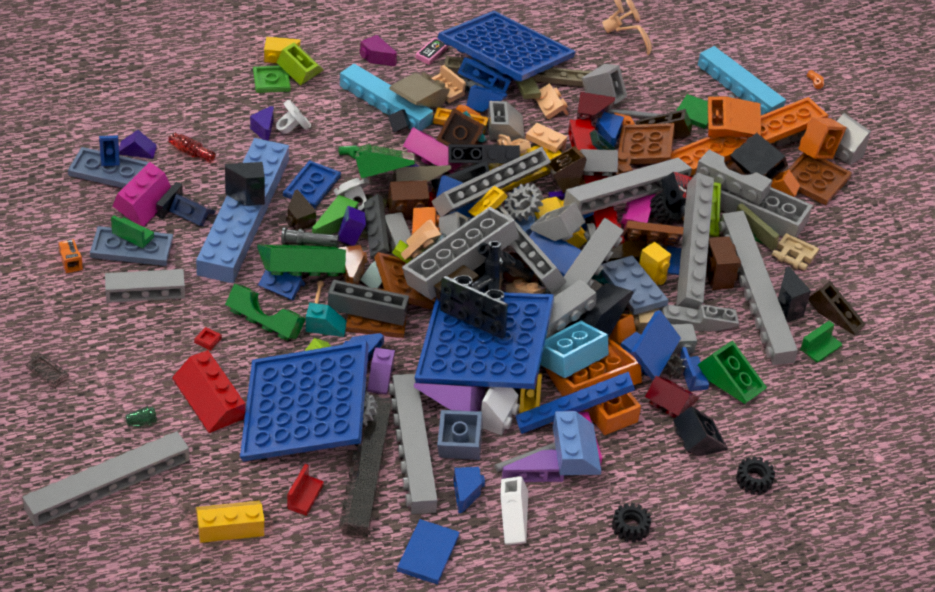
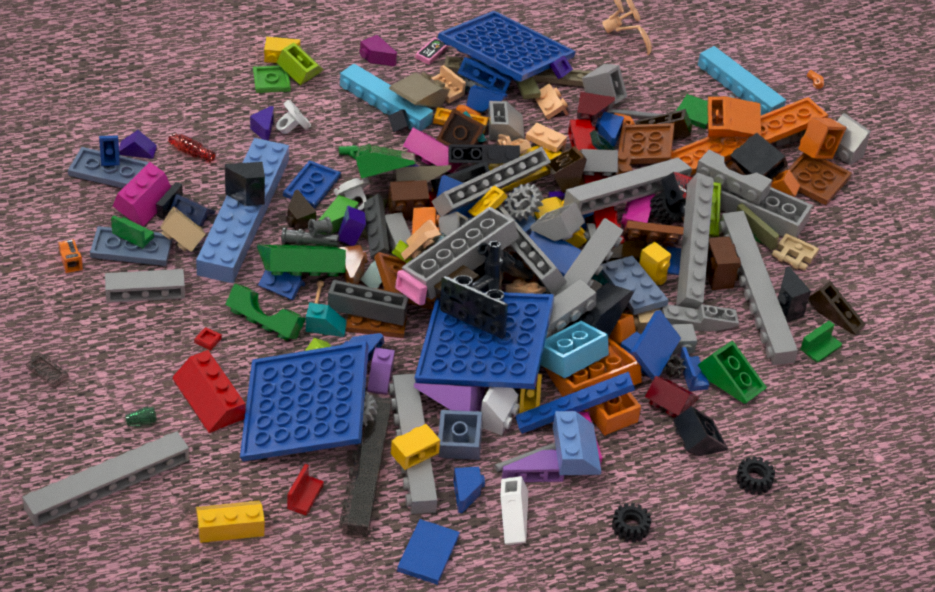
(182, 230): none -> tan slope
(320, 226): none -> dark grey bush
(411, 287): none -> bright pink tile
(415, 446): none -> yellow brick
(561, 67): none -> dark purple plate

